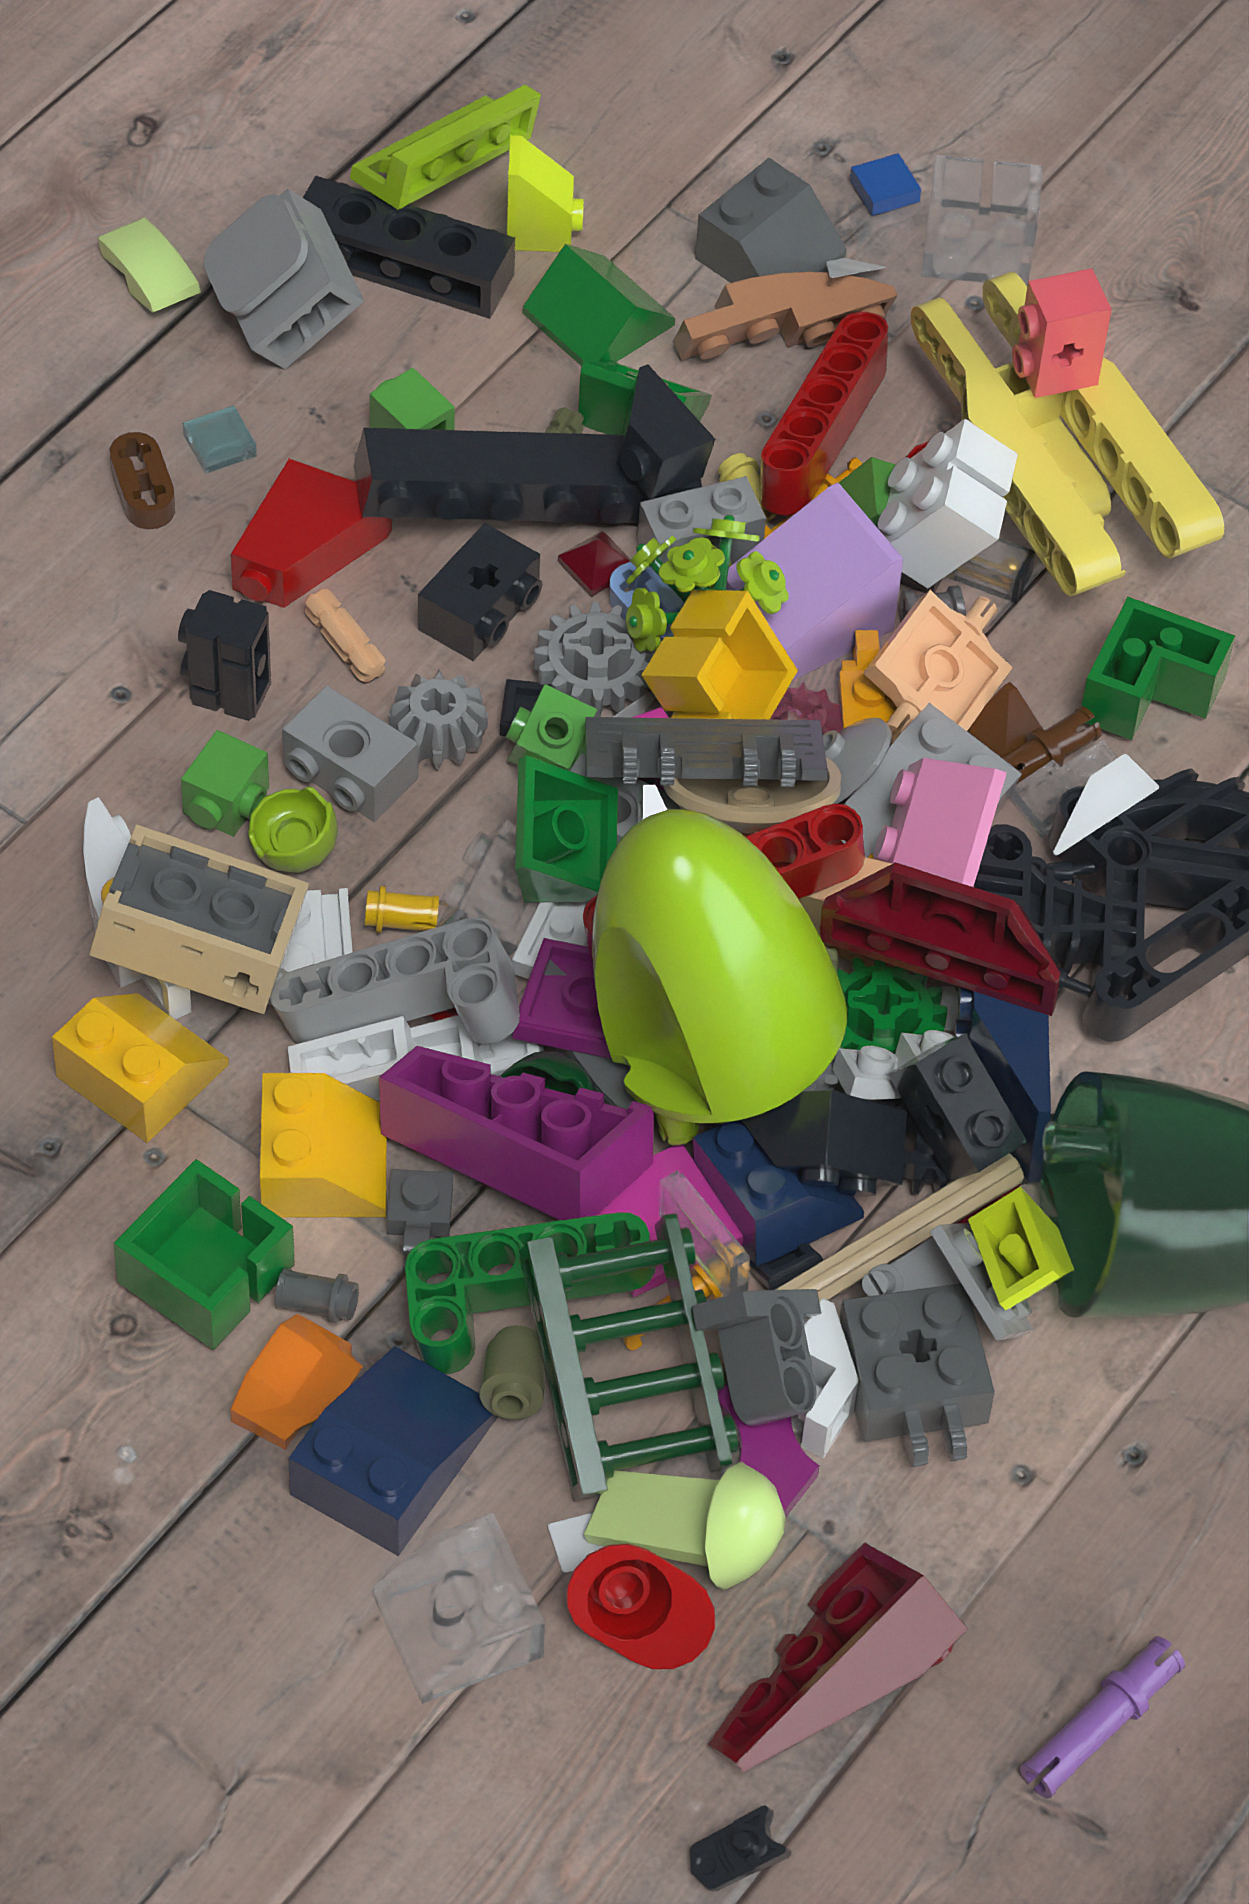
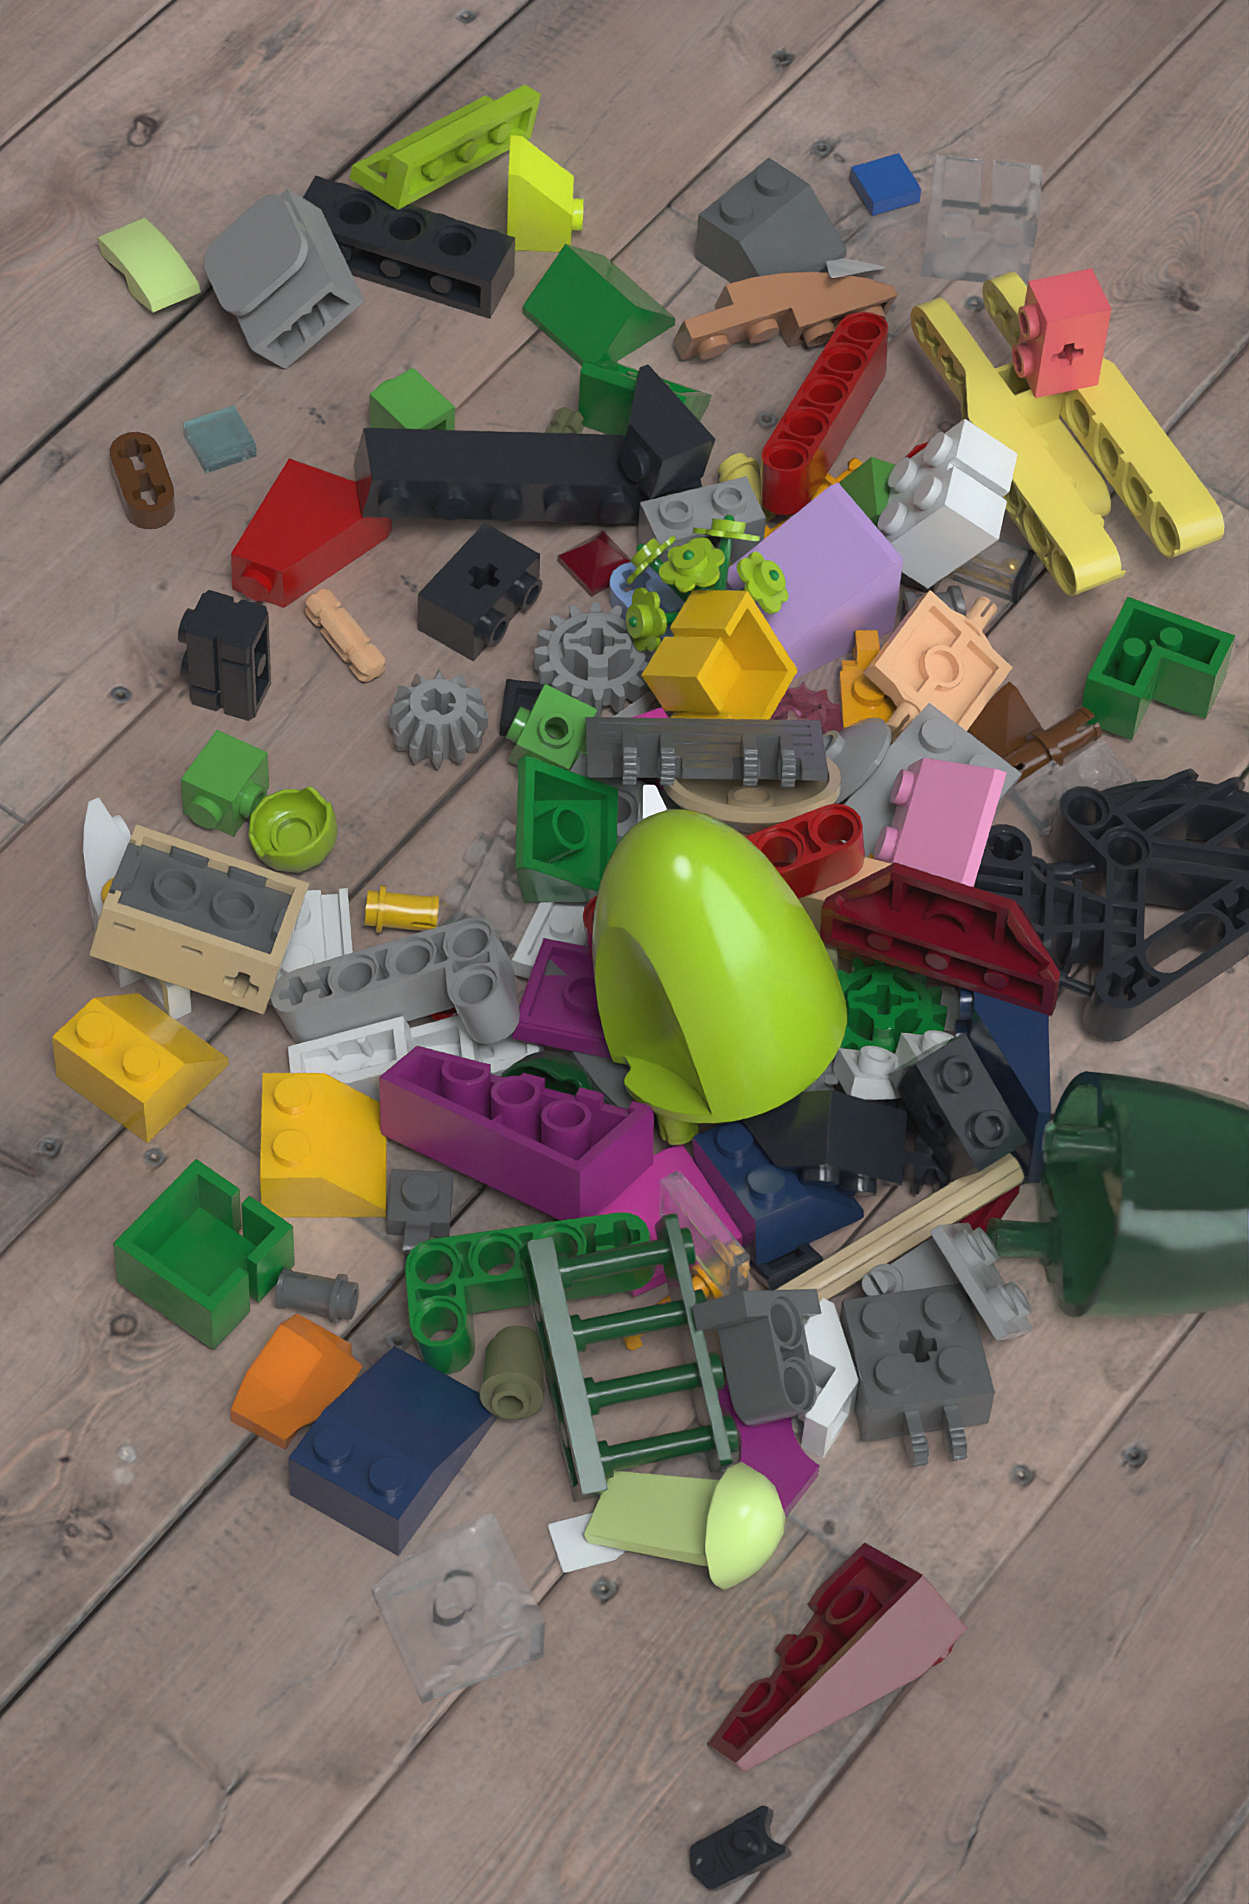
(350, 754): light grey brick -> none
(641, 1606): red piece -> none
(1019, 1247): neon yellow slope -> none
(1104, 798): white sticker -> none
(1122, 1697): medium lavender pin -> none

